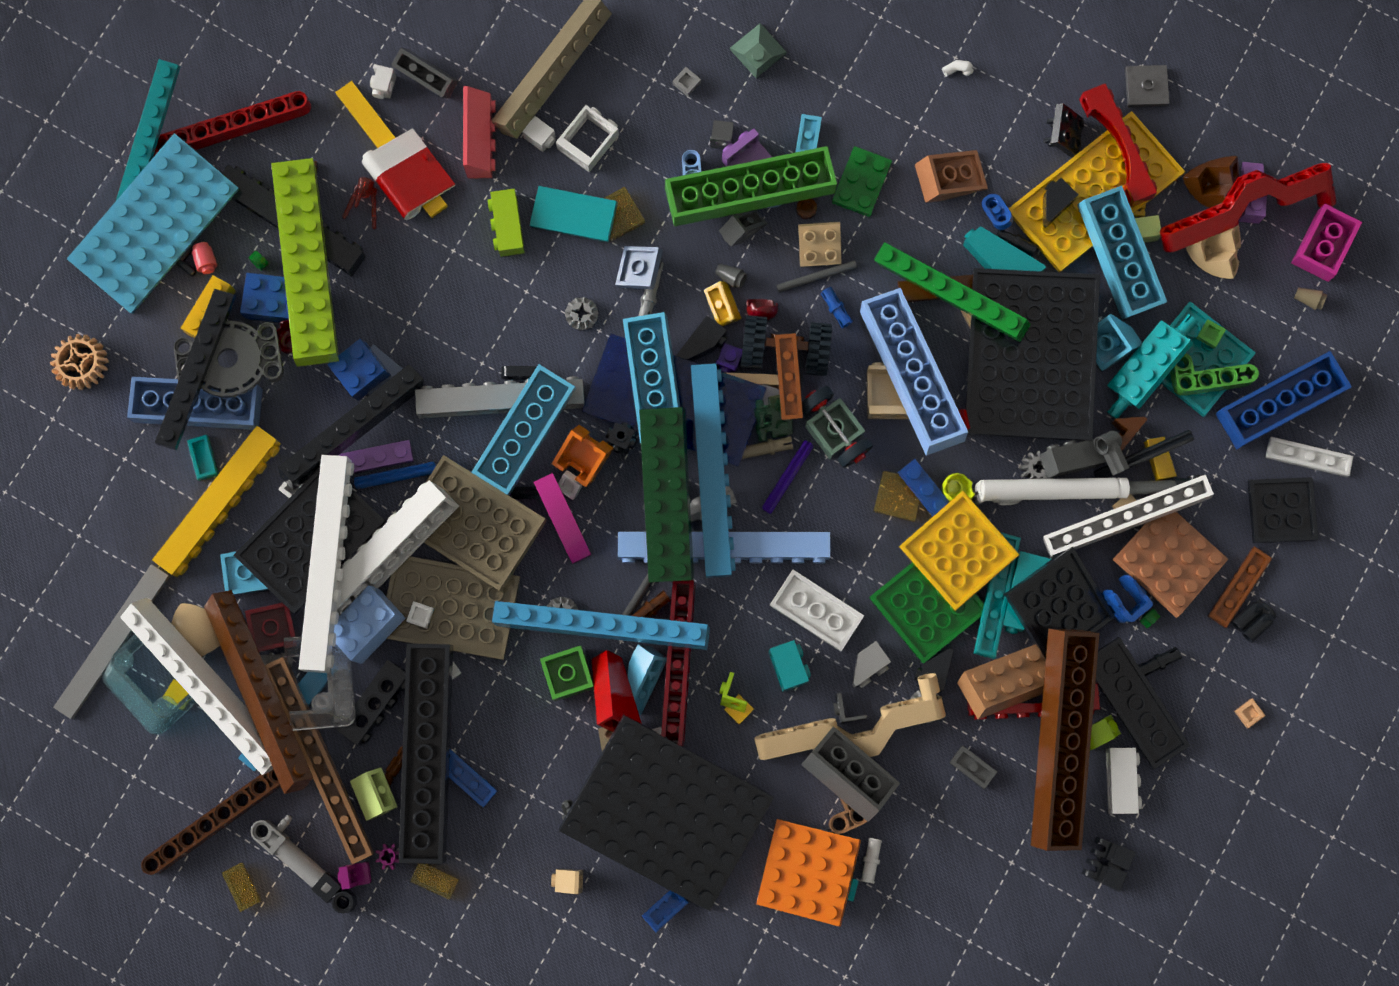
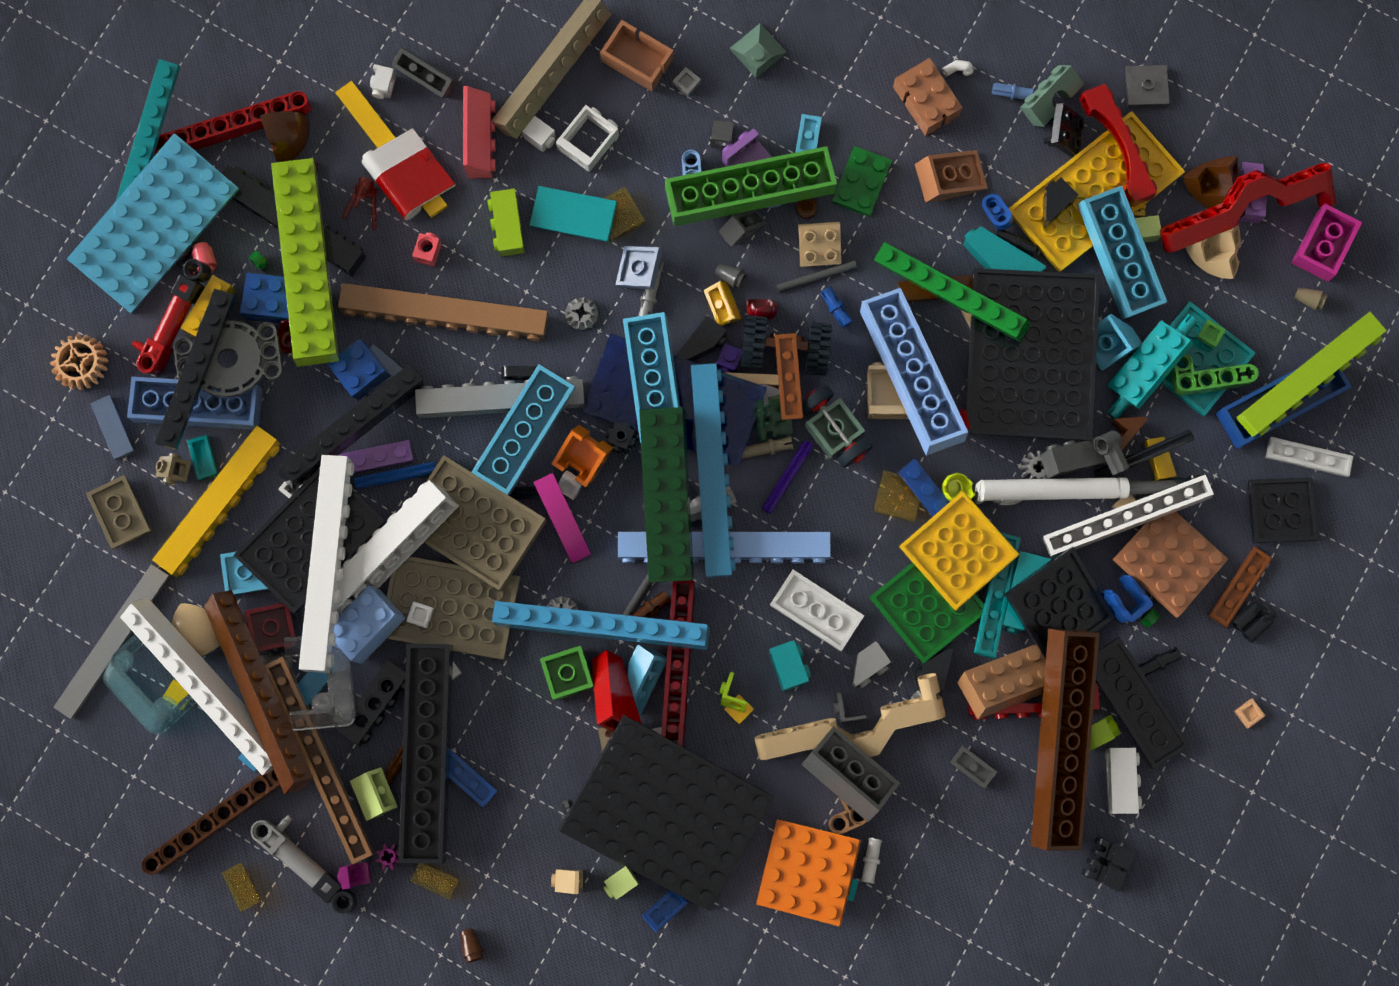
(112, 427): none -> sand blue tile
(118, 512): none -> dark tan plate
(172, 469): none -> dark tan brick
(186, 292): none -> red piece
(286, 132): none -> reddish brown brick
(427, 258): none -> coral brick
(443, 311): none -> medium nougat brick
(470, 946): none -> reddish brown cone
(620, 883): none -> yellowish green brick
(637, 60): none -> nougat piece
(928, 96): none -> nougat piece
(1011, 91): none -> medium blue axle
(1039, 105): none -> sand green arch
(1311, 374): none -> lime brick

